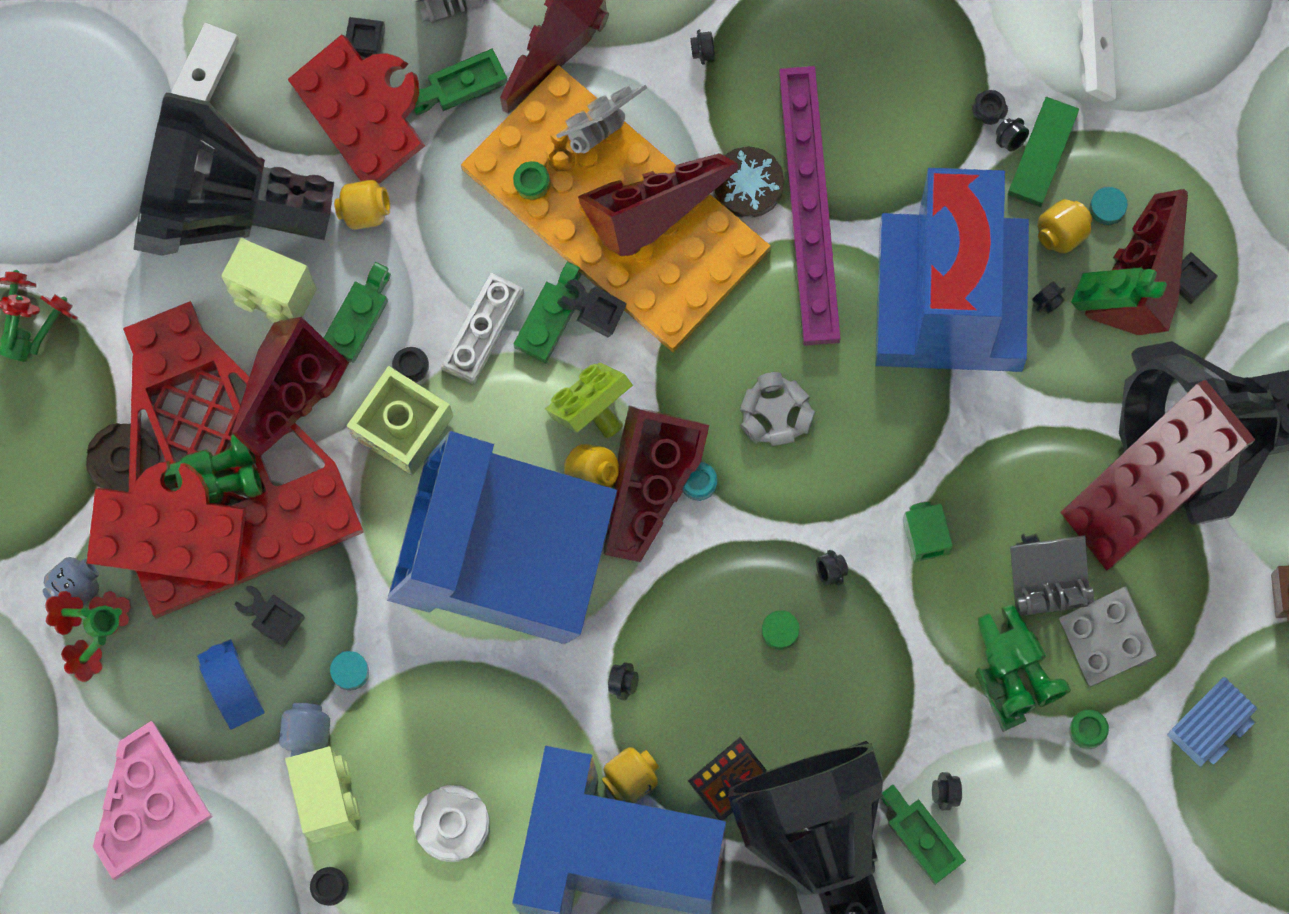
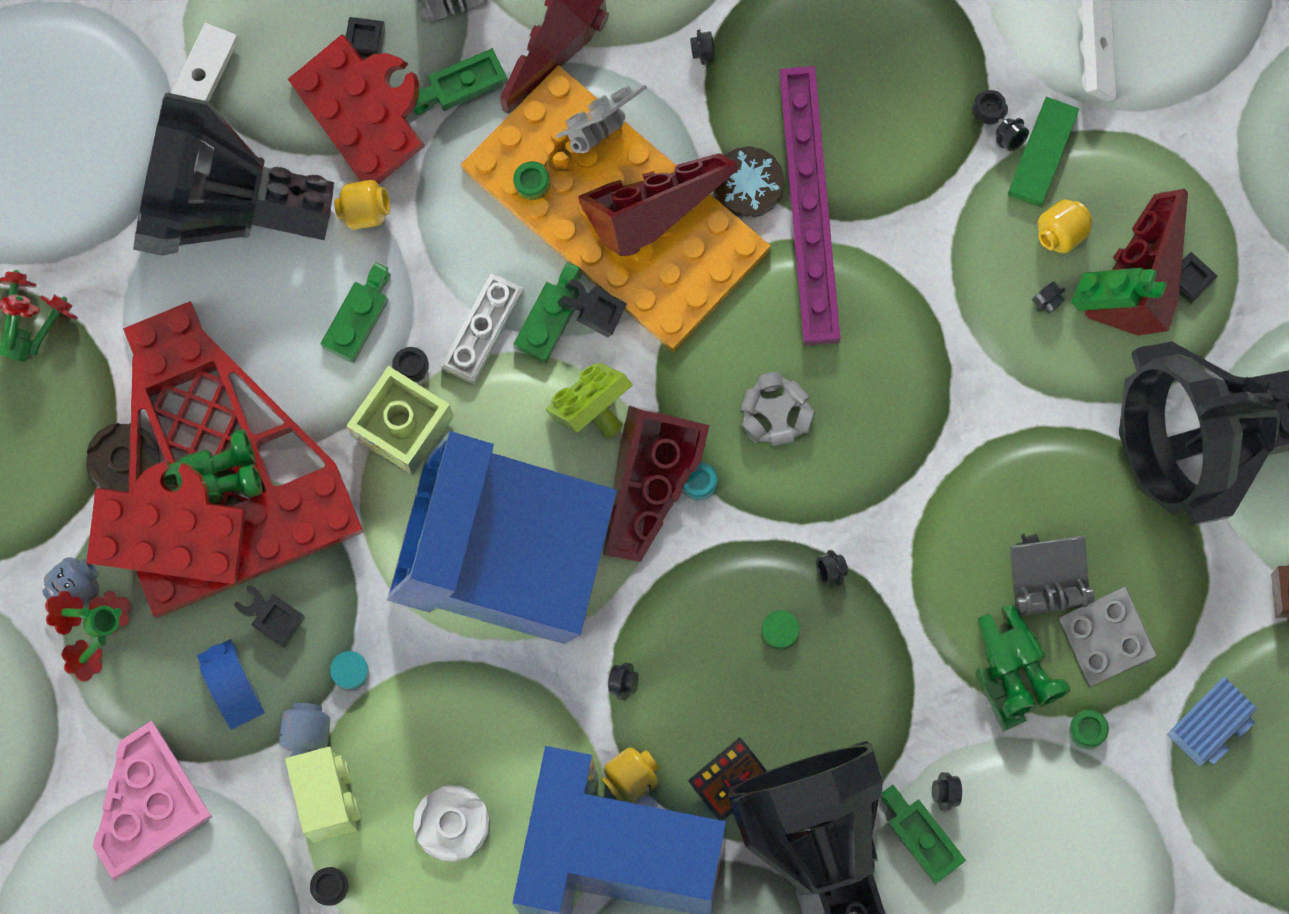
(268, 282): yellowish green brick -> none
(286, 380): dark red wedge -> none
(592, 464): yellow head -> none
(927, 531): green brick -> none
(954, 278): blue piece -> none
(1108, 205): teal tile -> none
(1157, 474): dark red plate -> none

